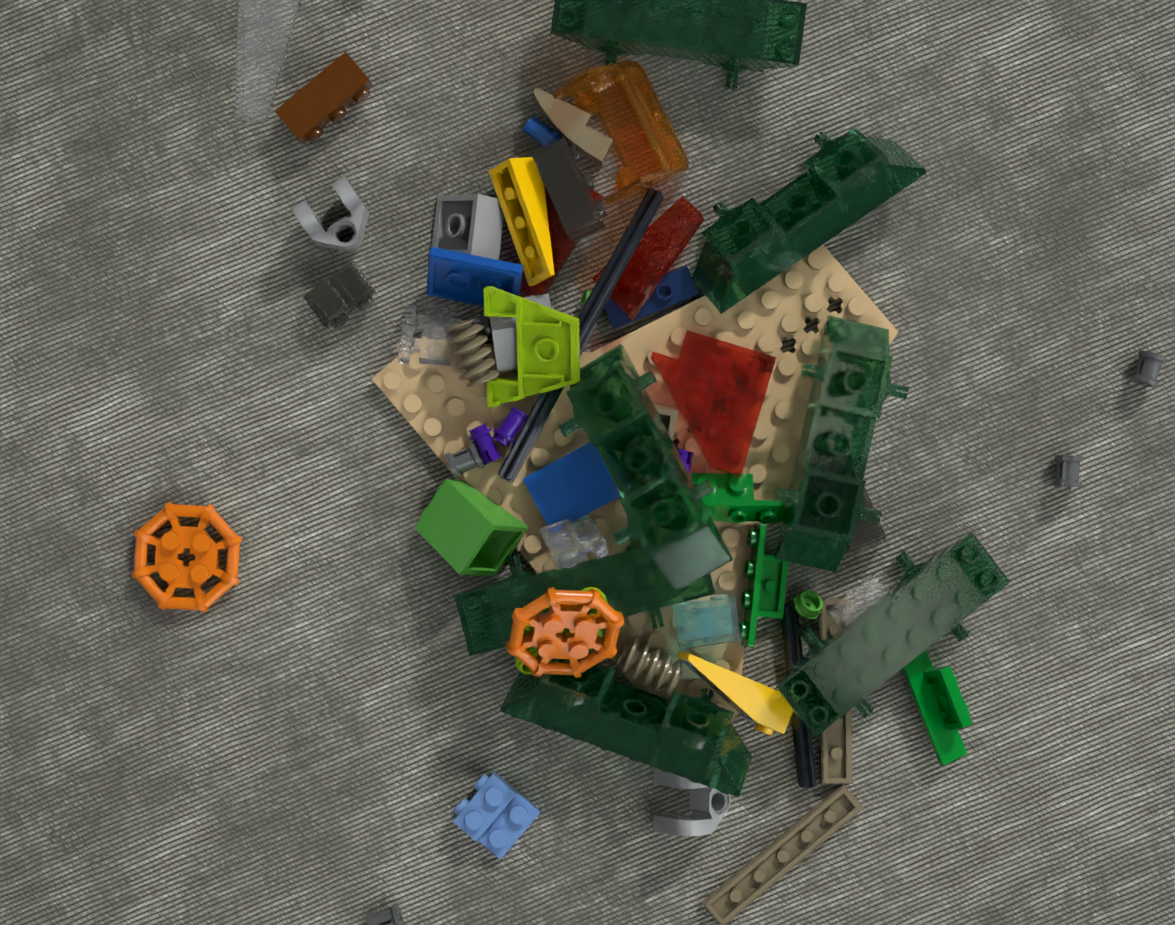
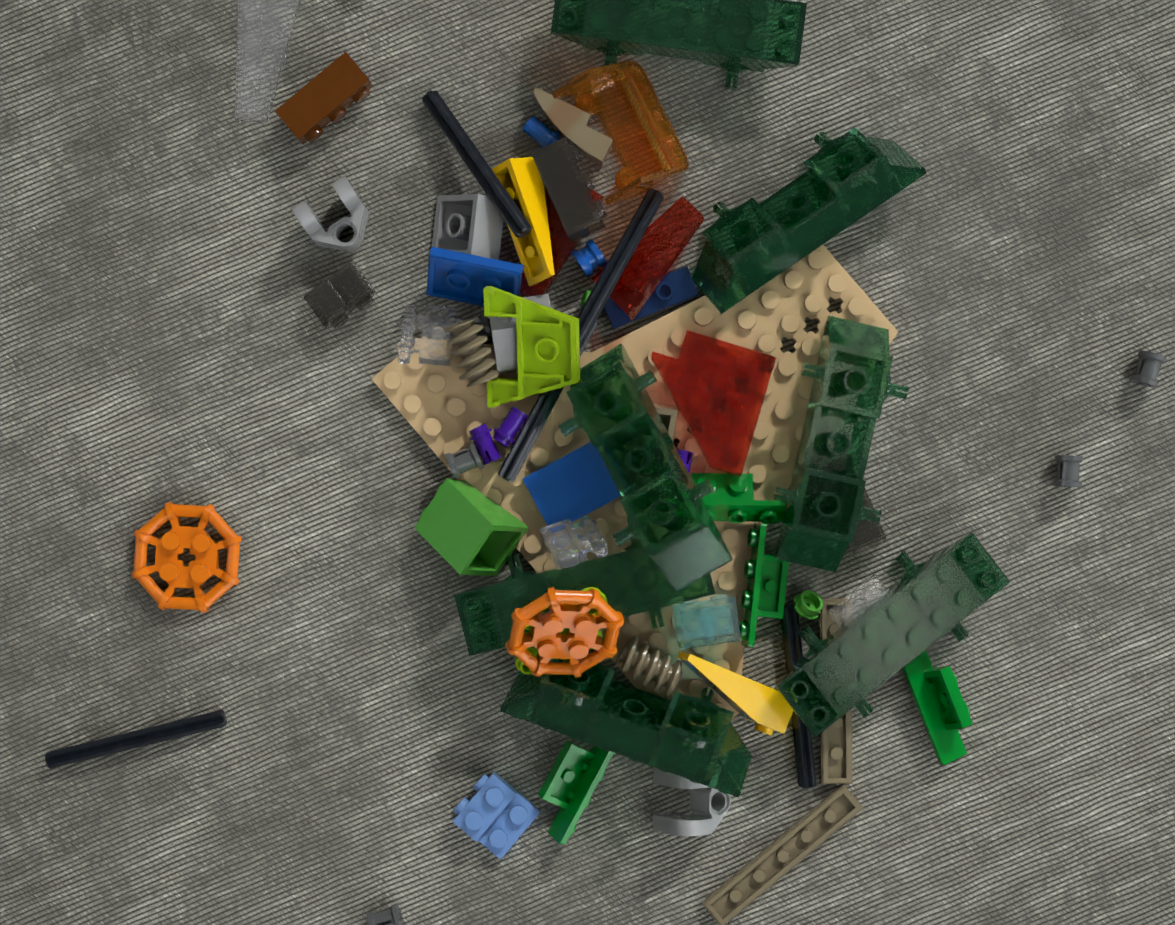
(135, 739): none -> black axle
(476, 164): none -> black axle
(572, 785): none -> green bracket
(589, 258): none -> blue wheel

